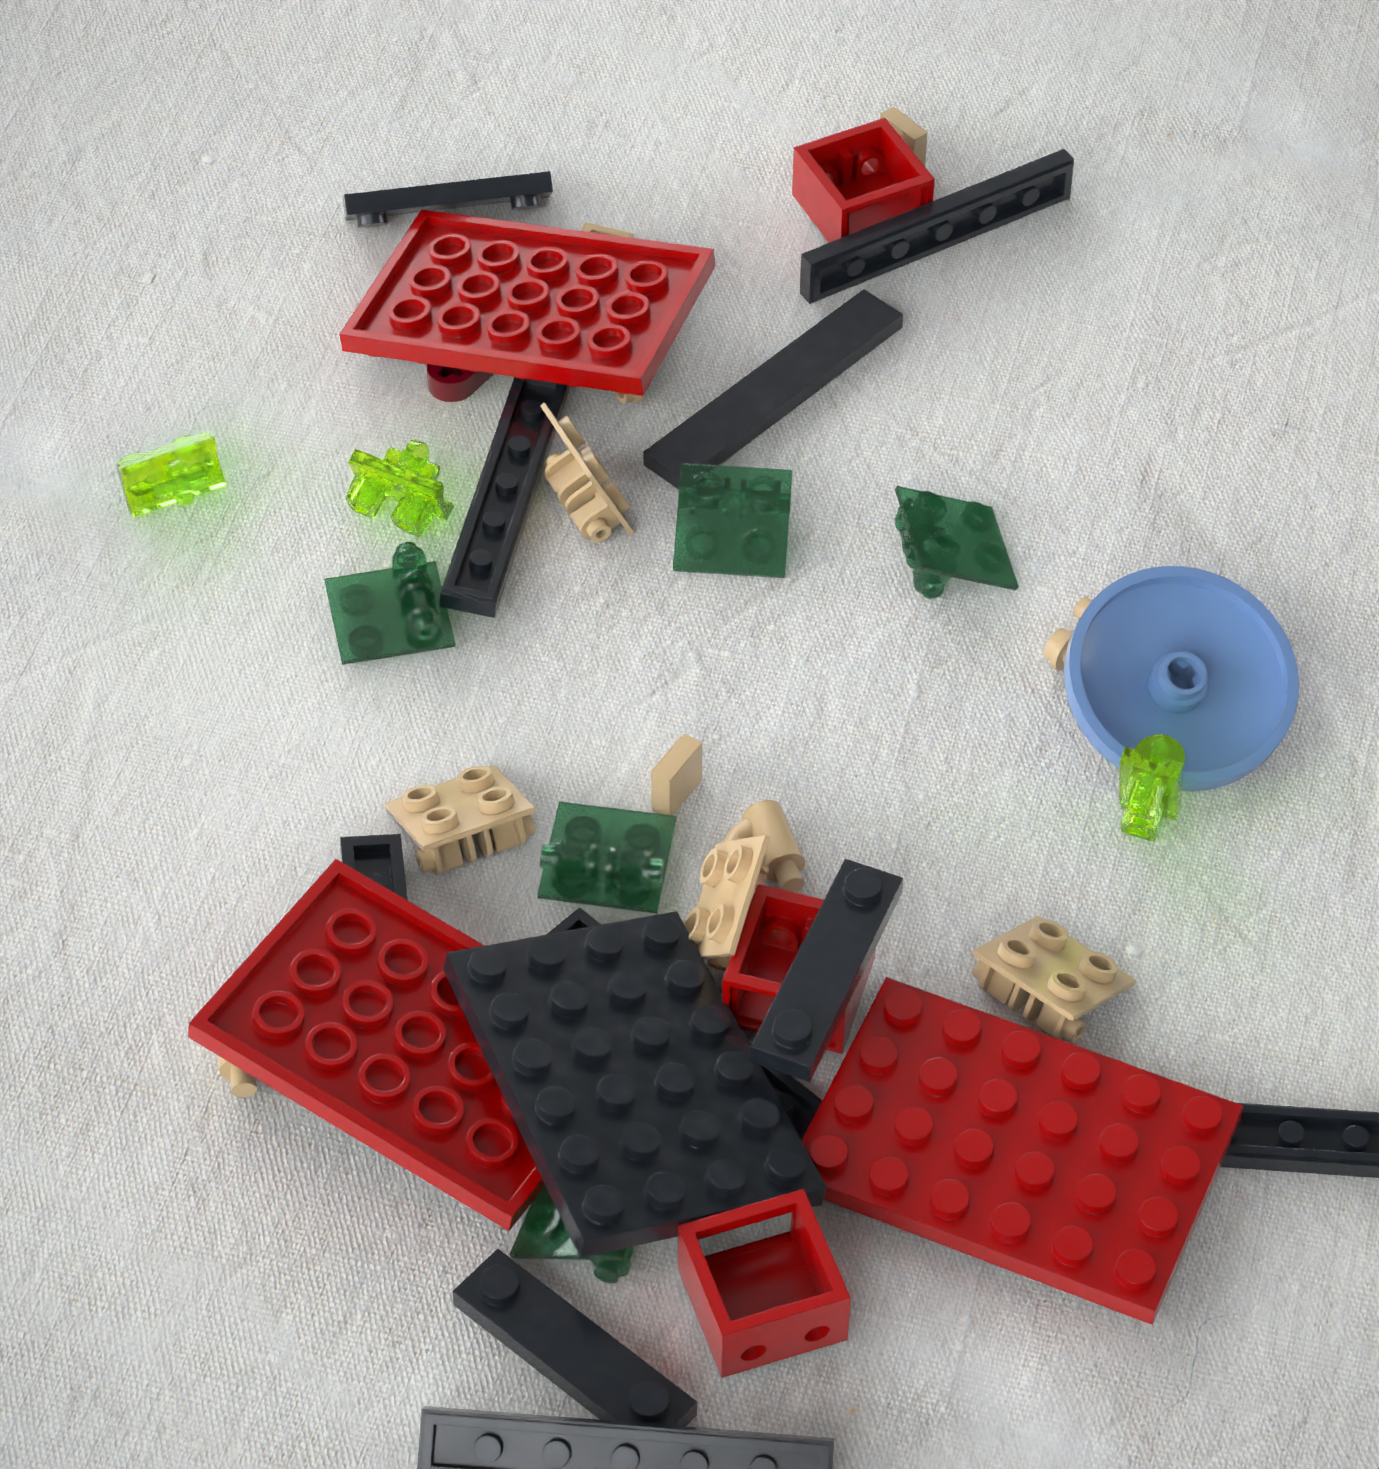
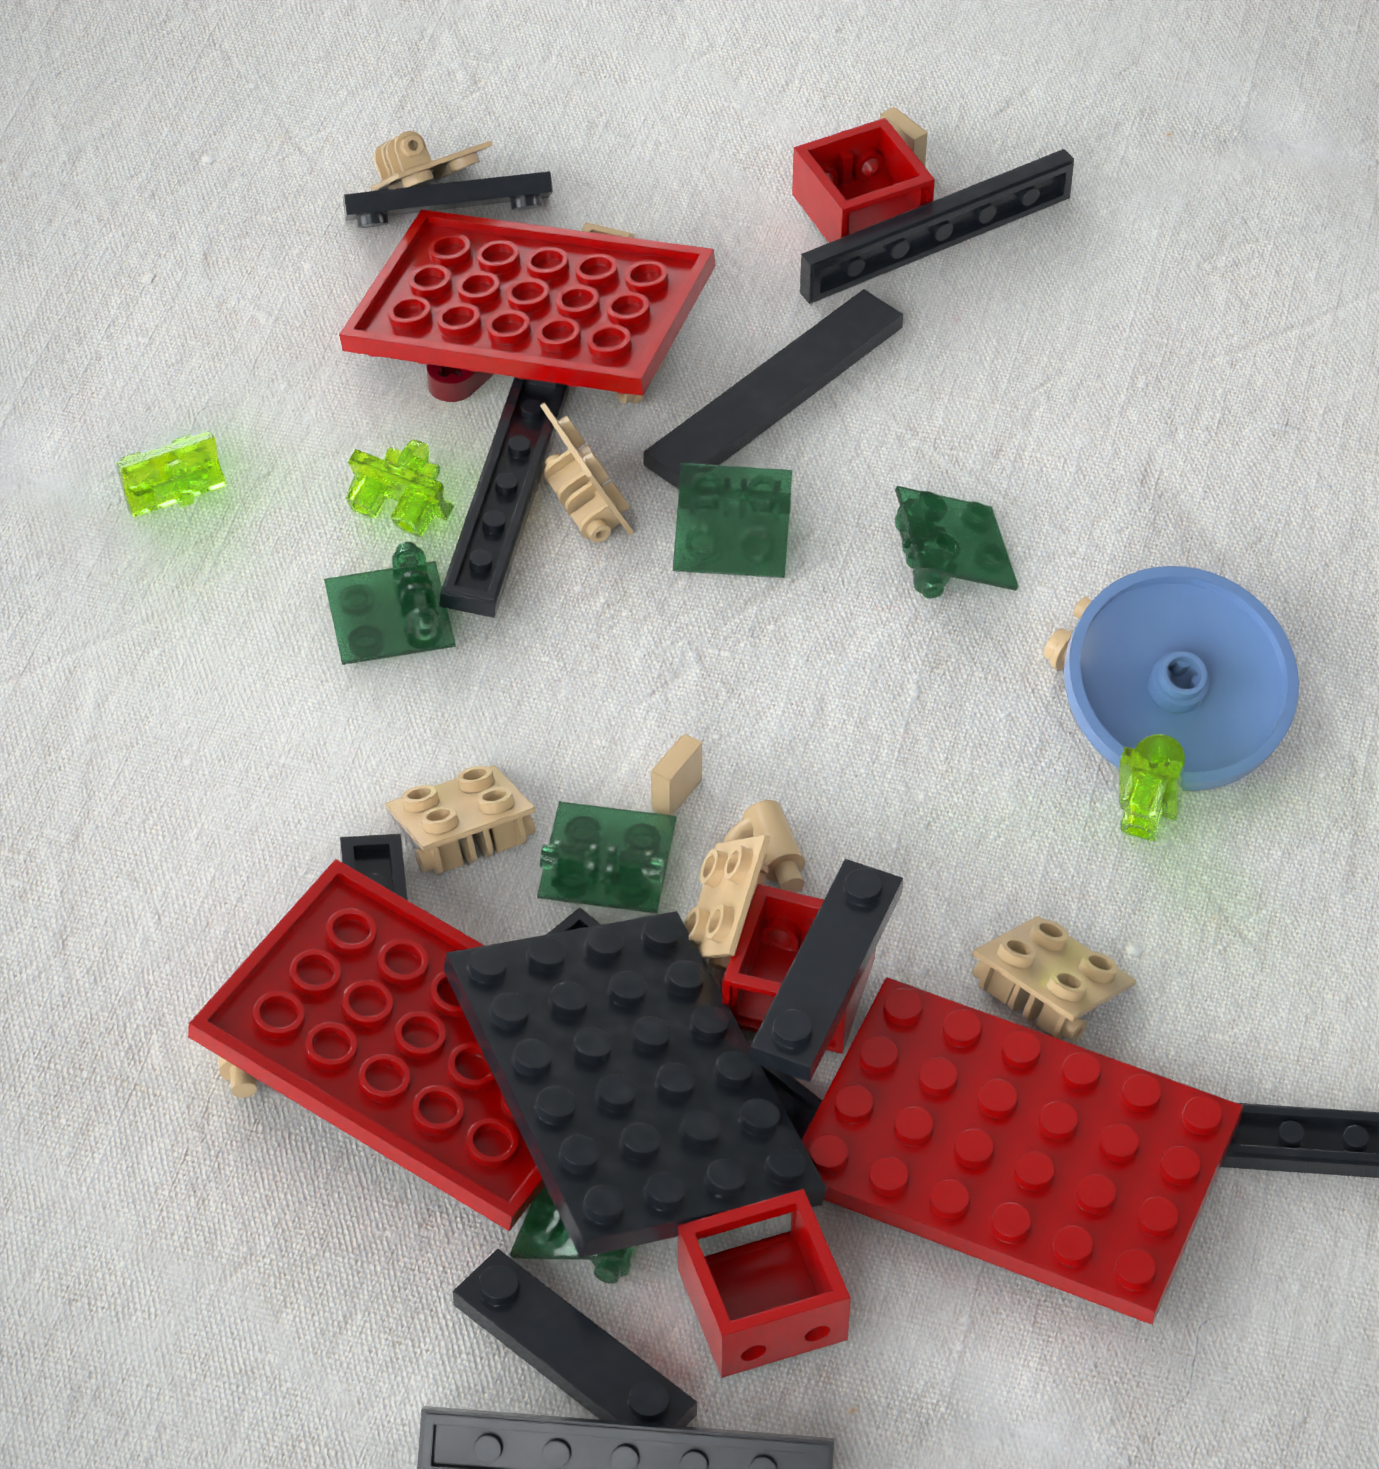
(407, 163): none -> tan hinge

